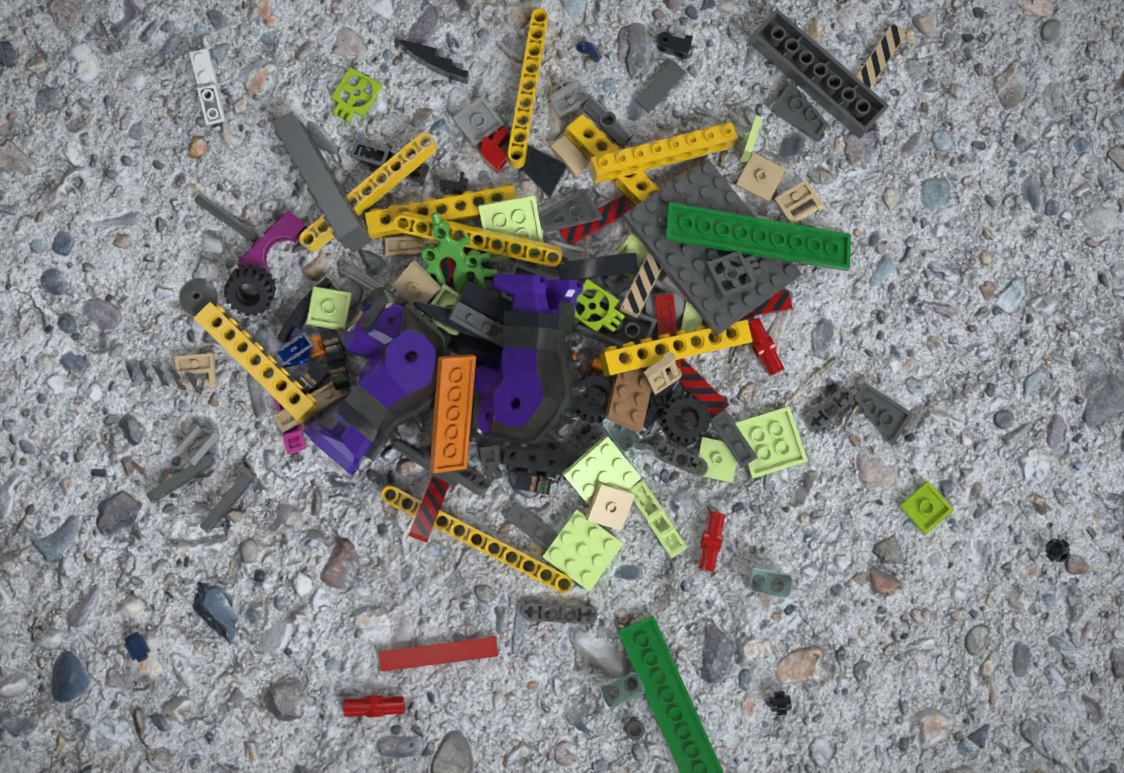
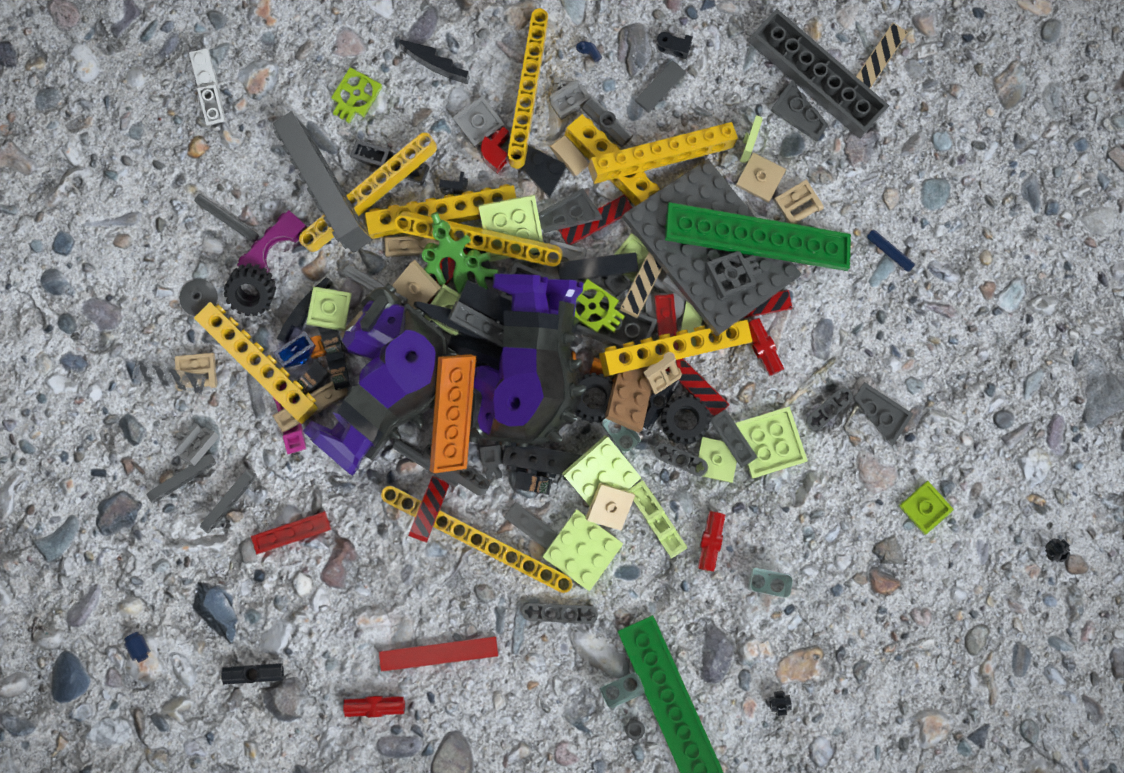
(240, 674): none -> black piece
(291, 532): none -> red tile
(890, 250): none -> dark blue axle

